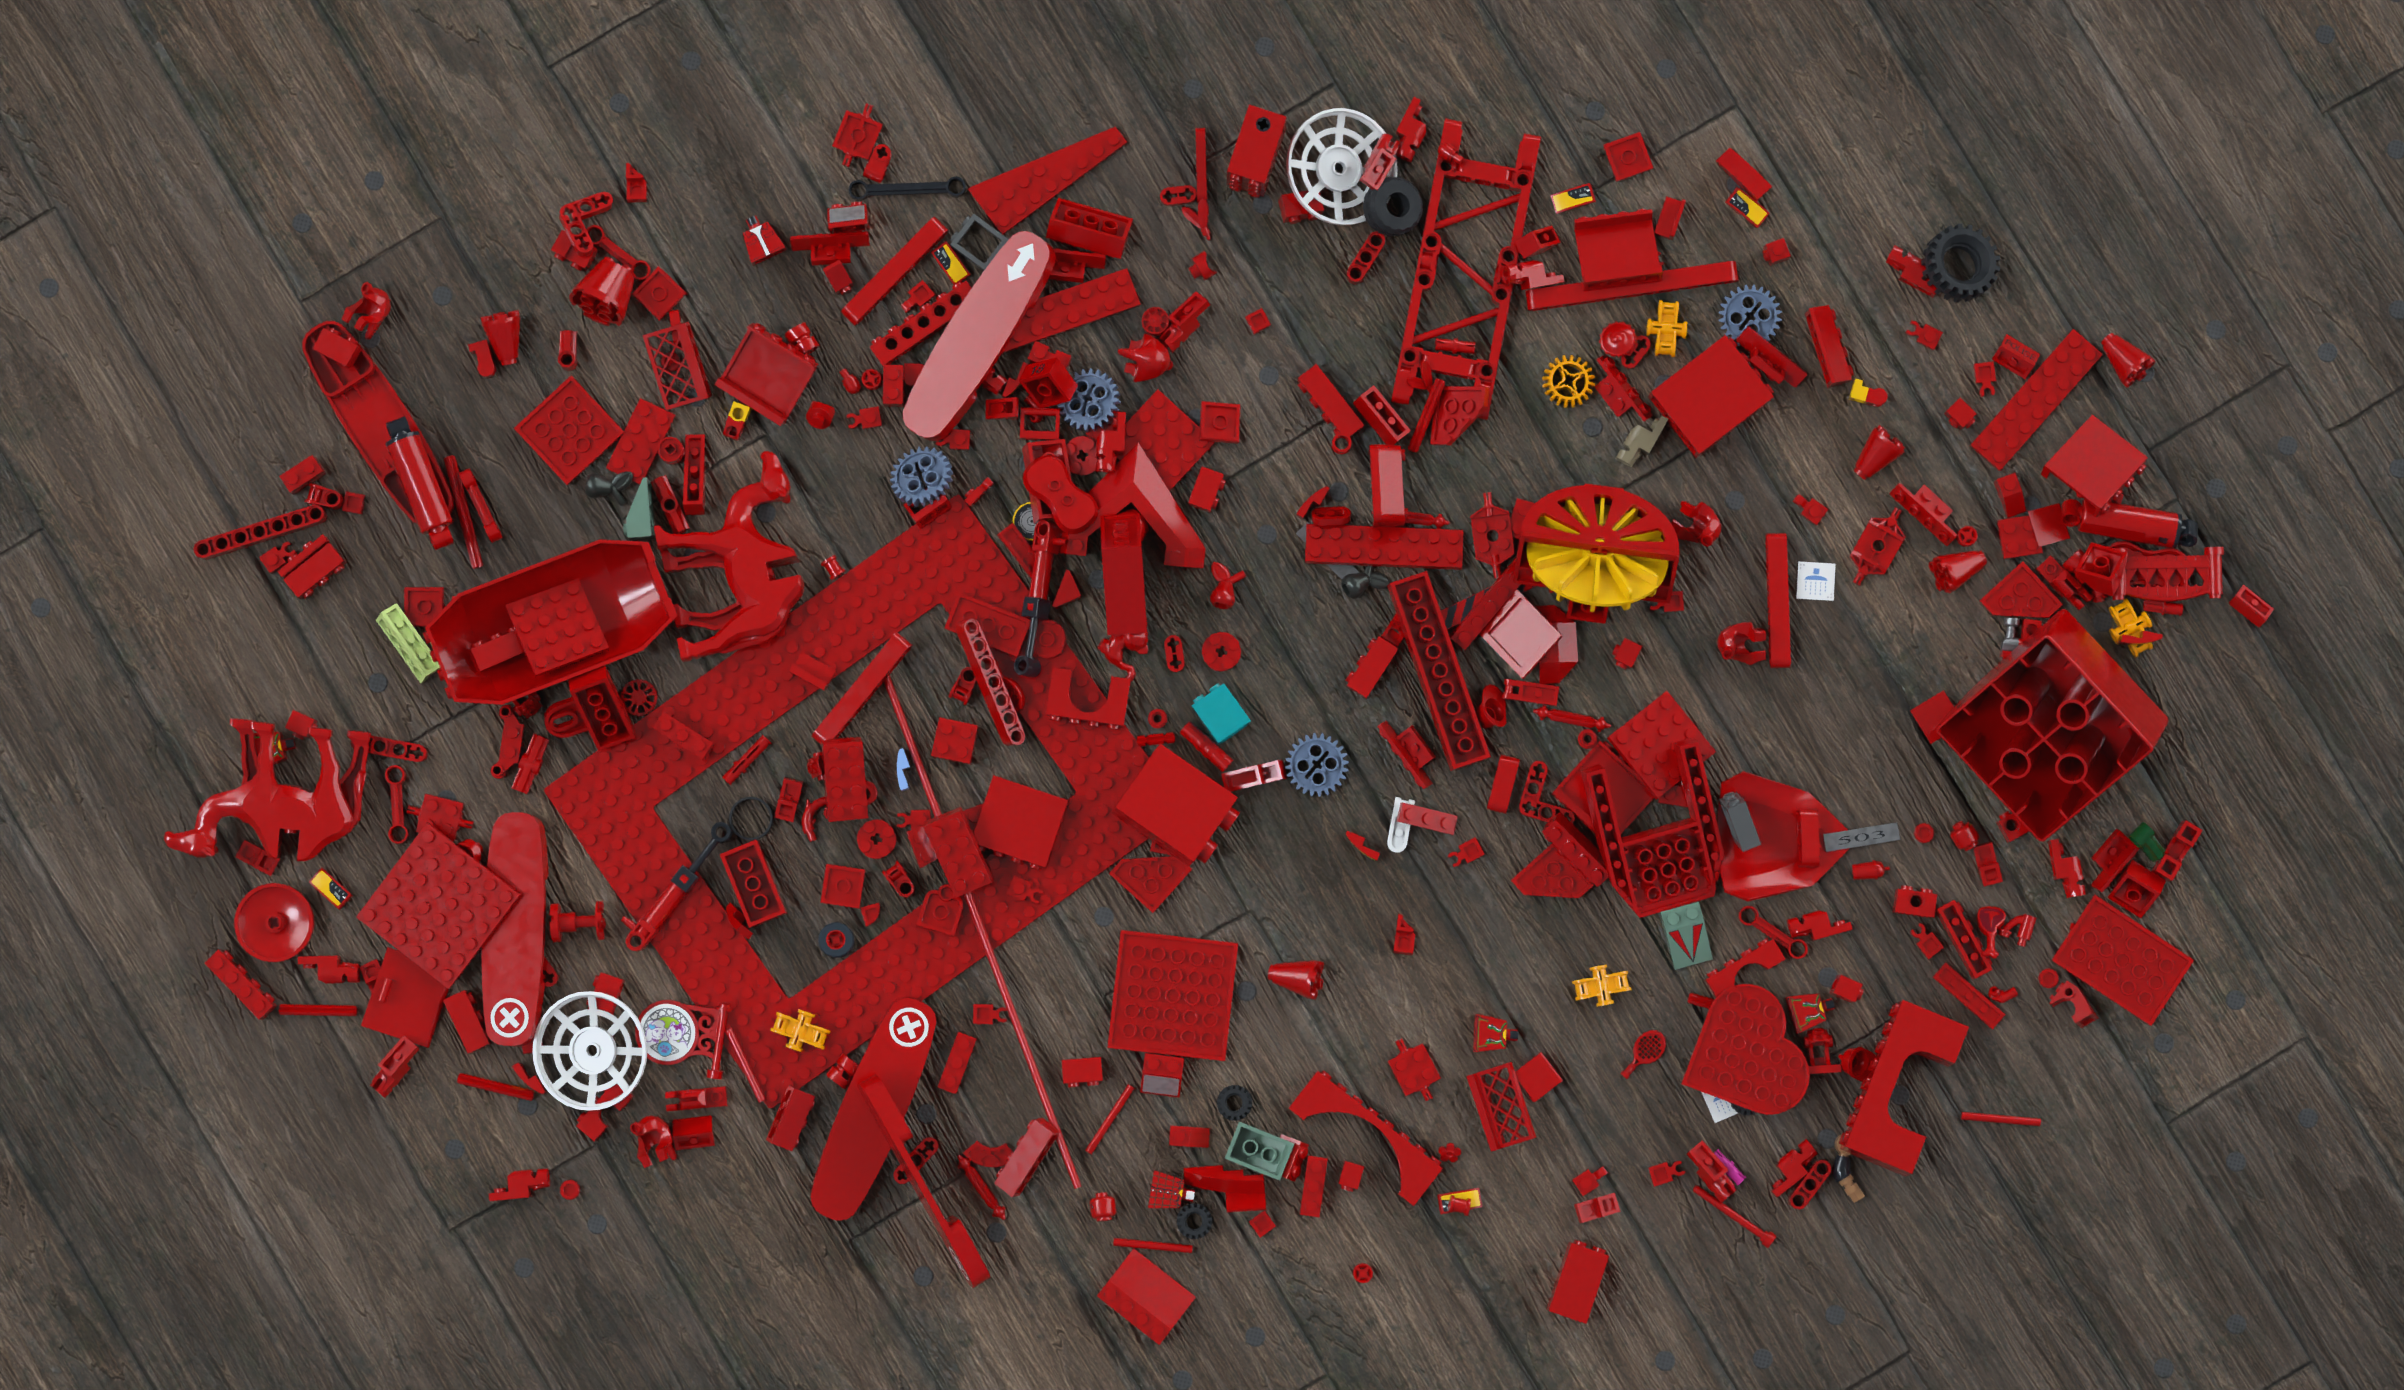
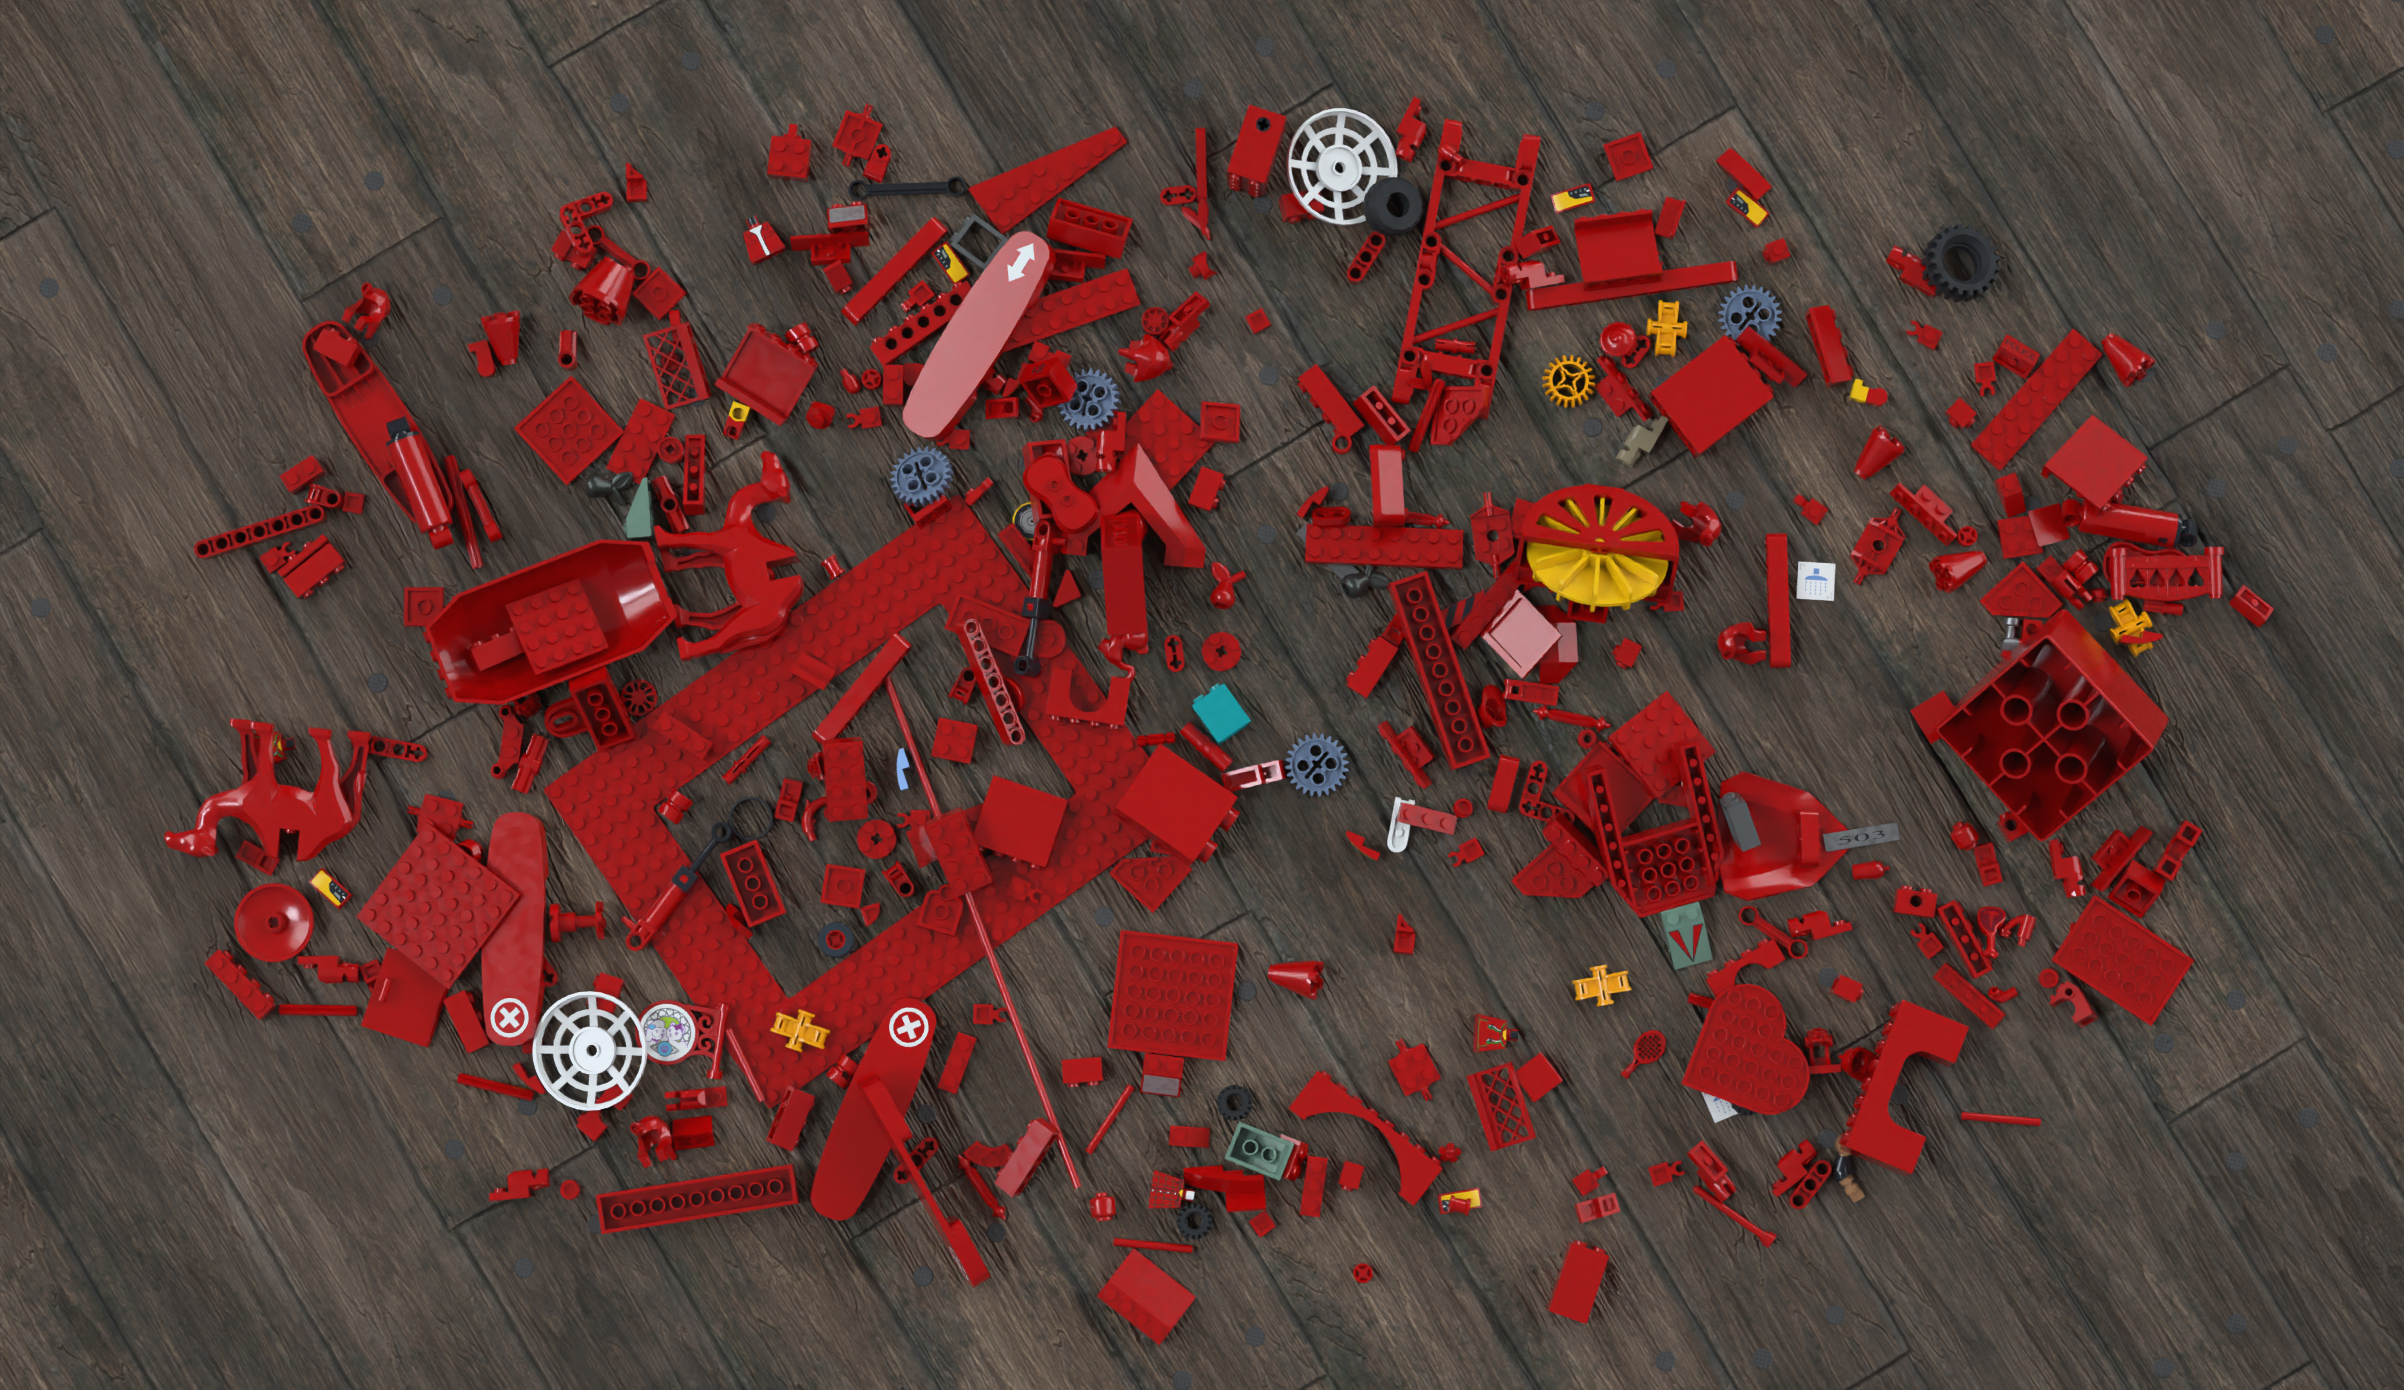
(299, 724): red brick -> none
(394, 1066): red plate -> none
(397, 804): red piece -> none
(407, 642): yellowish green fence -> none
(675, 806): none -> red wheel
(697, 1199): none -> red brick
(789, 156): none -> red hinge
(1039, 435): red tile -> none
(1152, 714): red plate -> none
(1380, 162): red plate -> none
(1463, 808): none -> red plate
(1732, 1171): dark pink pin -> none
(1808, 1010): red torso -> none
(1923, 833): red tile -> none
(2102, 568): red slope -> none
(2144, 838): dark green piece -> none

